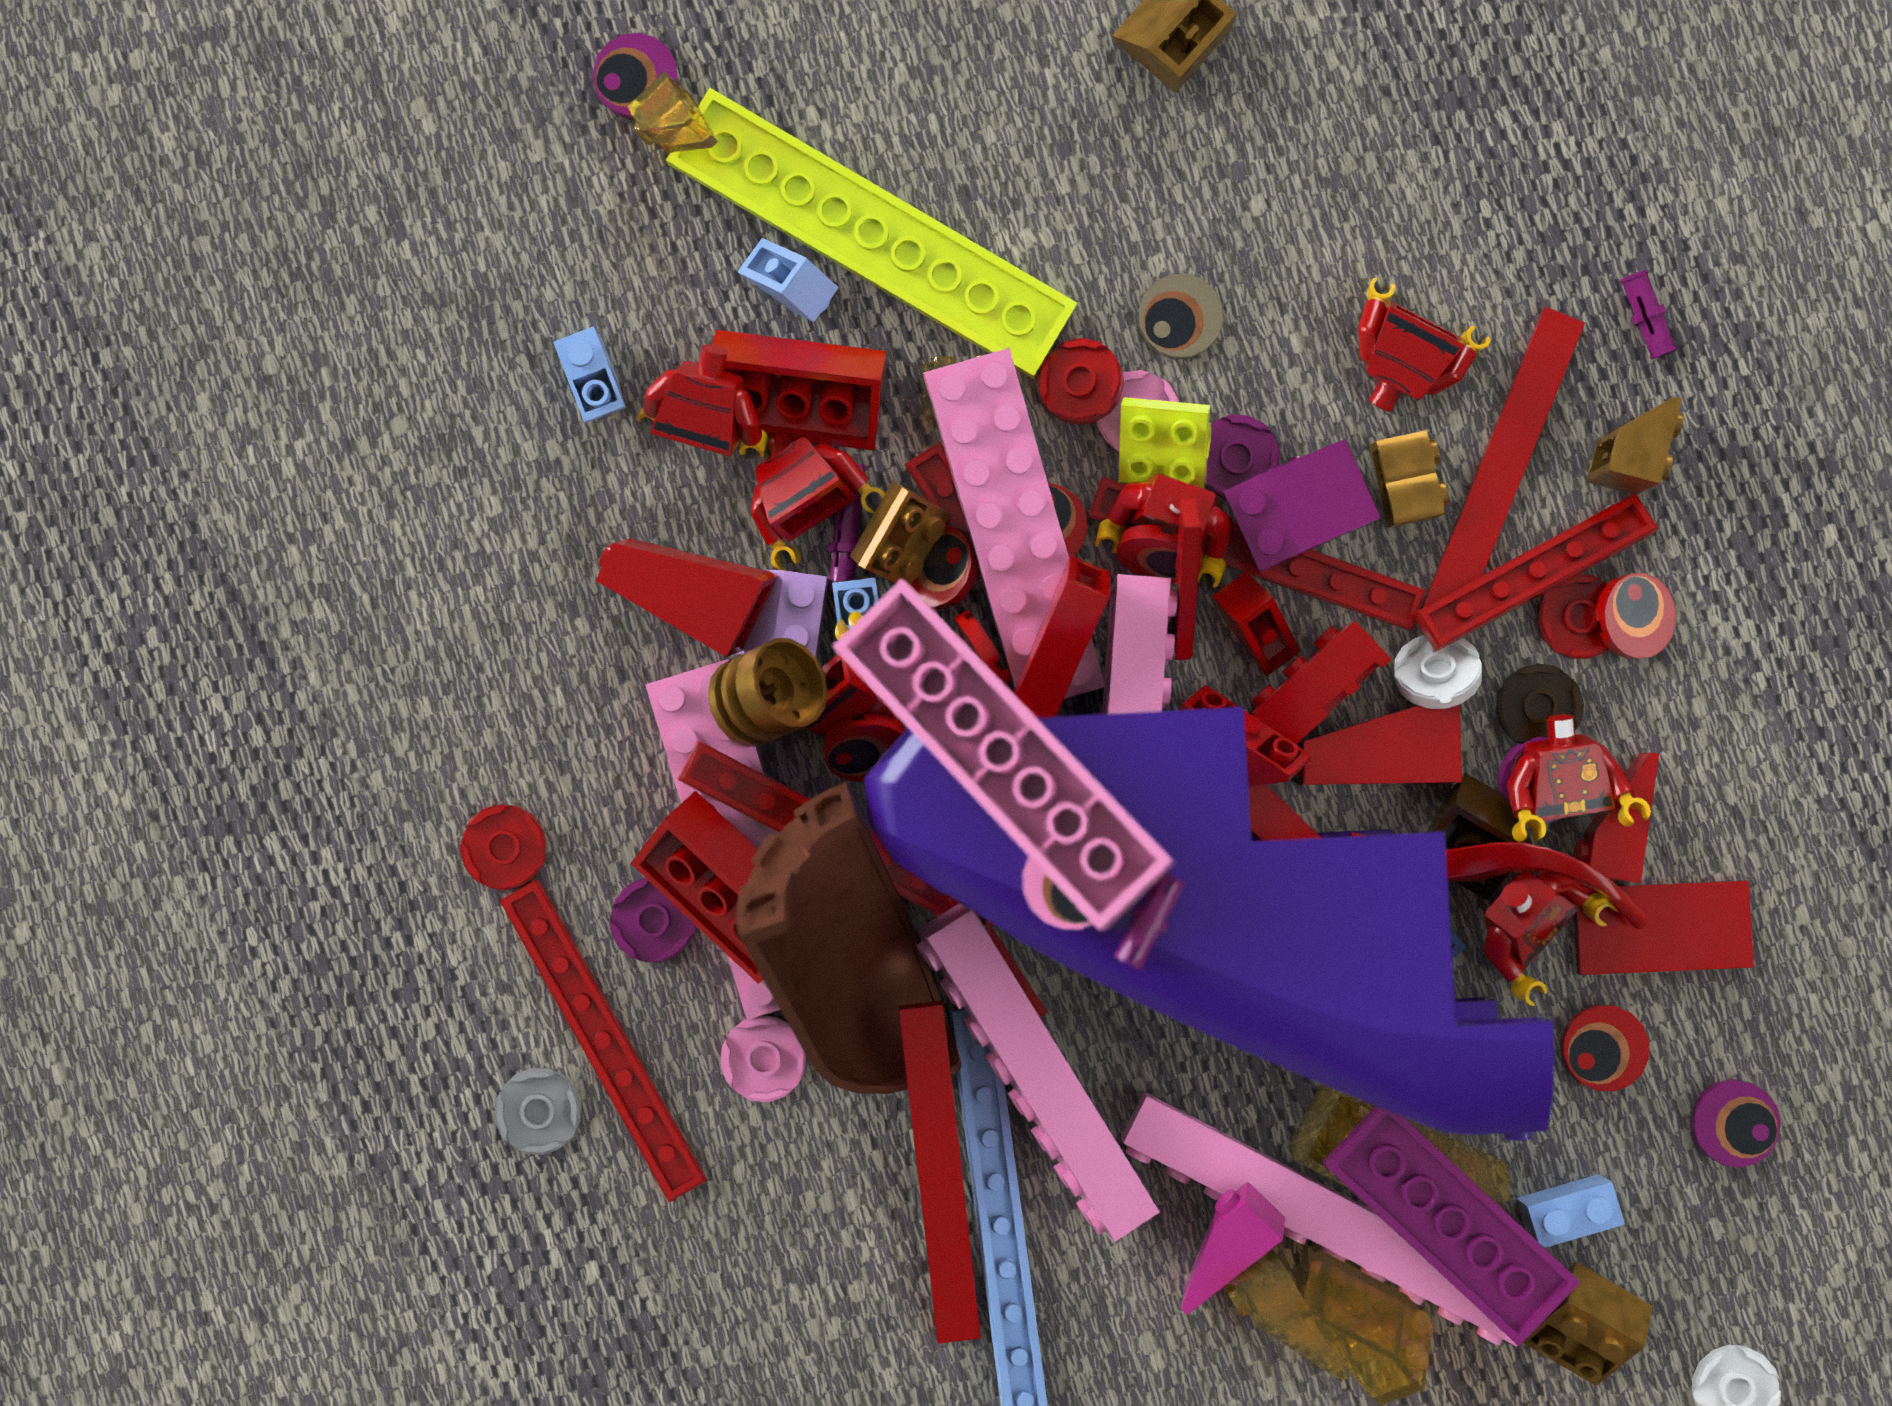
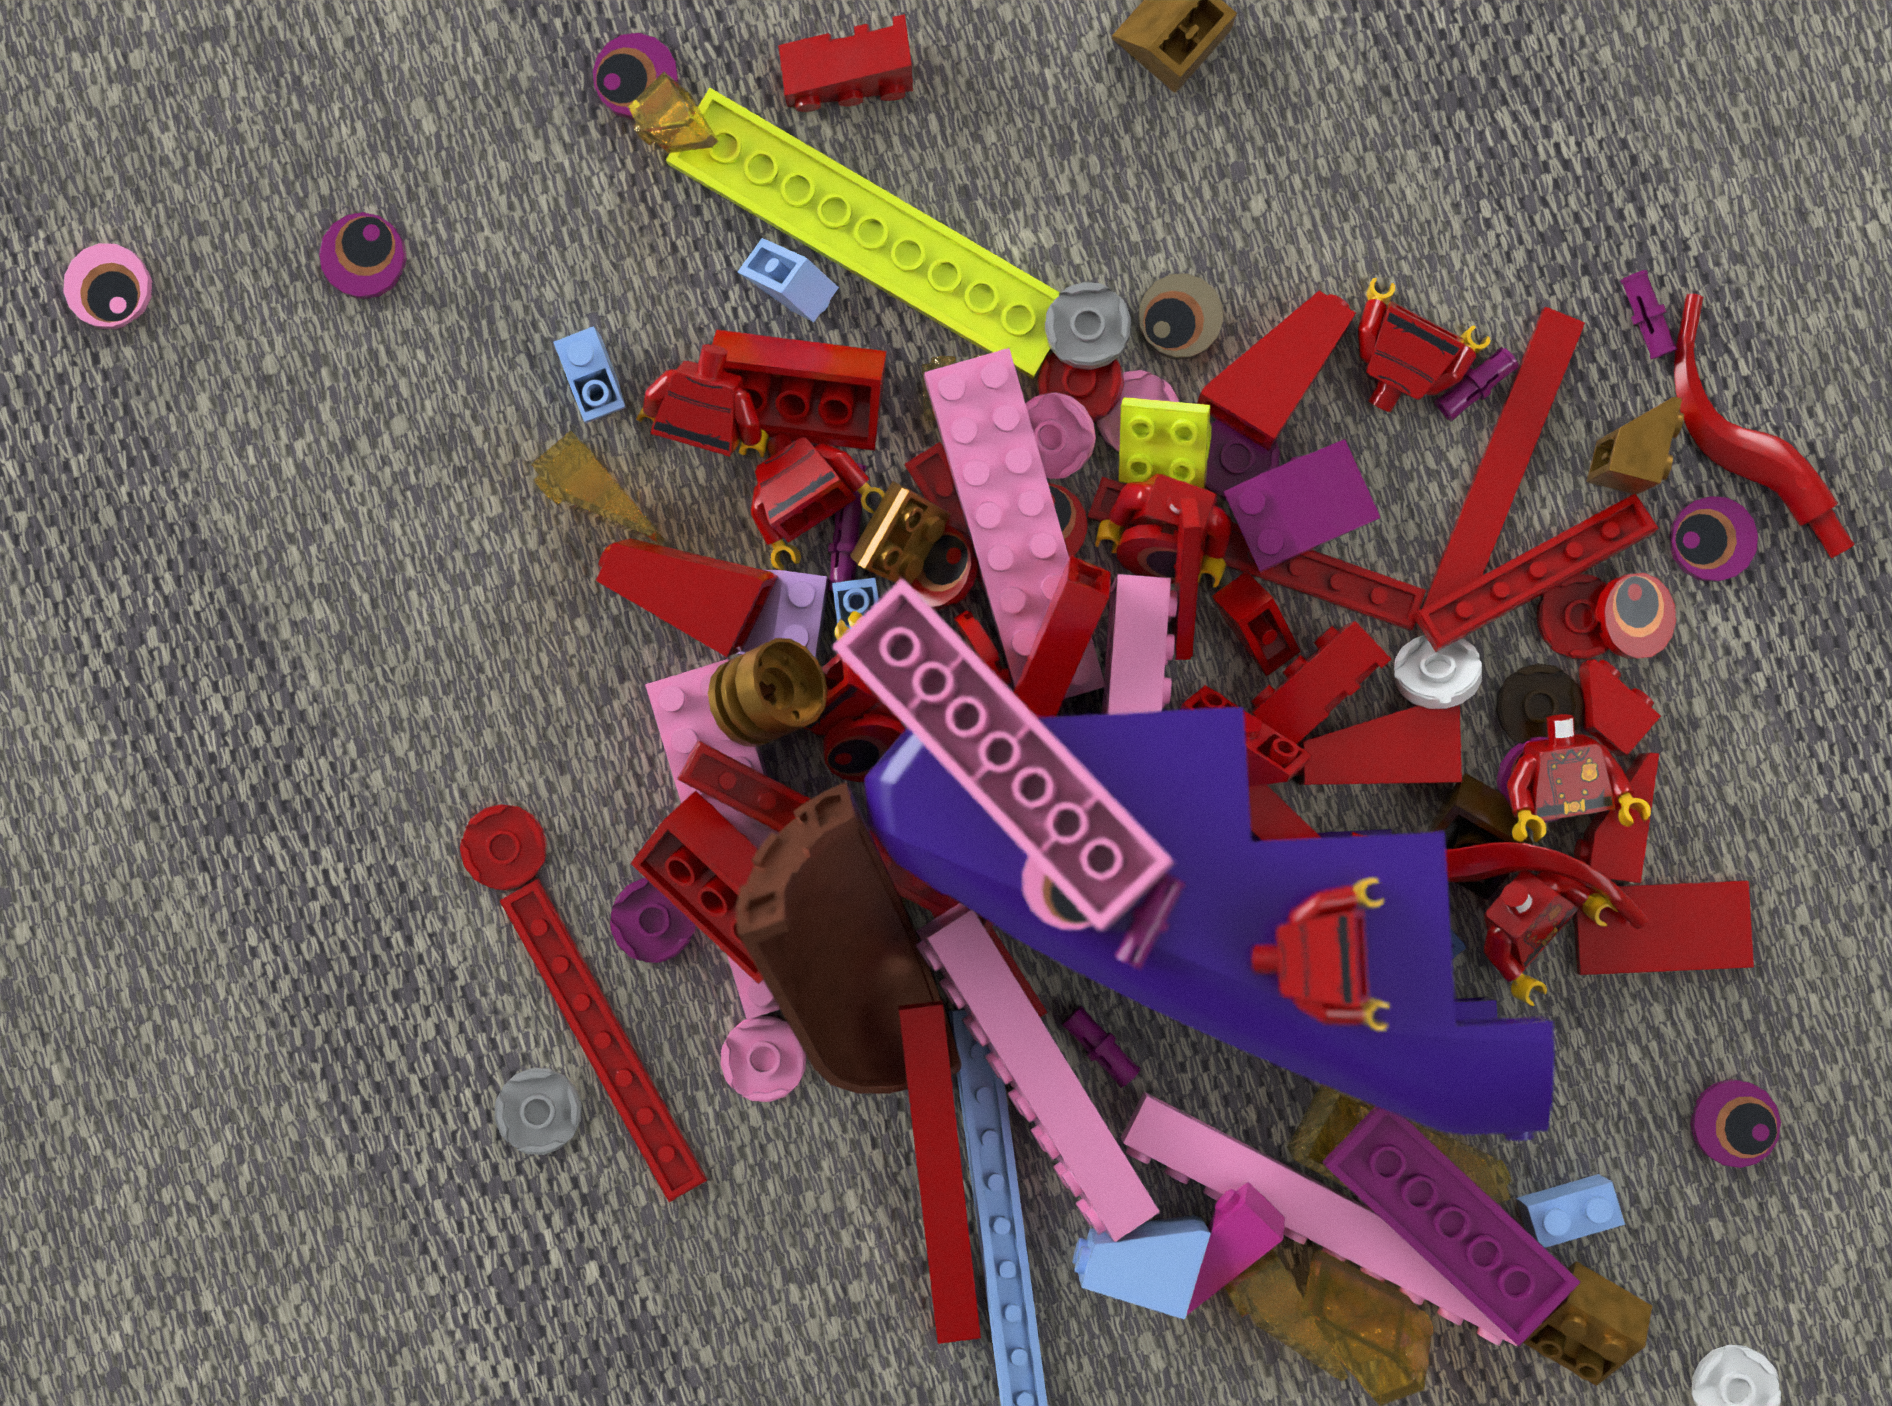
(107, 286): none -> tile
(362, 255): none -> tile
(579, 479): none -> clear yellow slope
(847, 67): none -> red wedge
(1062, 433): none -> bright pink tile
(1088, 325): none -> light grey tile
(1101, 1047): none -> magenta pin
(1147, 1266): none -> light blue slope
(1274, 375): none -> red slope
(1325, 957): none -> red torso
(1409, 478): pearl gold brick -> none
(1476, 384): none -> magenta pin
(1605, 1047): tile -> none
(1612, 710): none -> red slope
(1713, 539): none -> tile
(1751, 452): none -> red animal

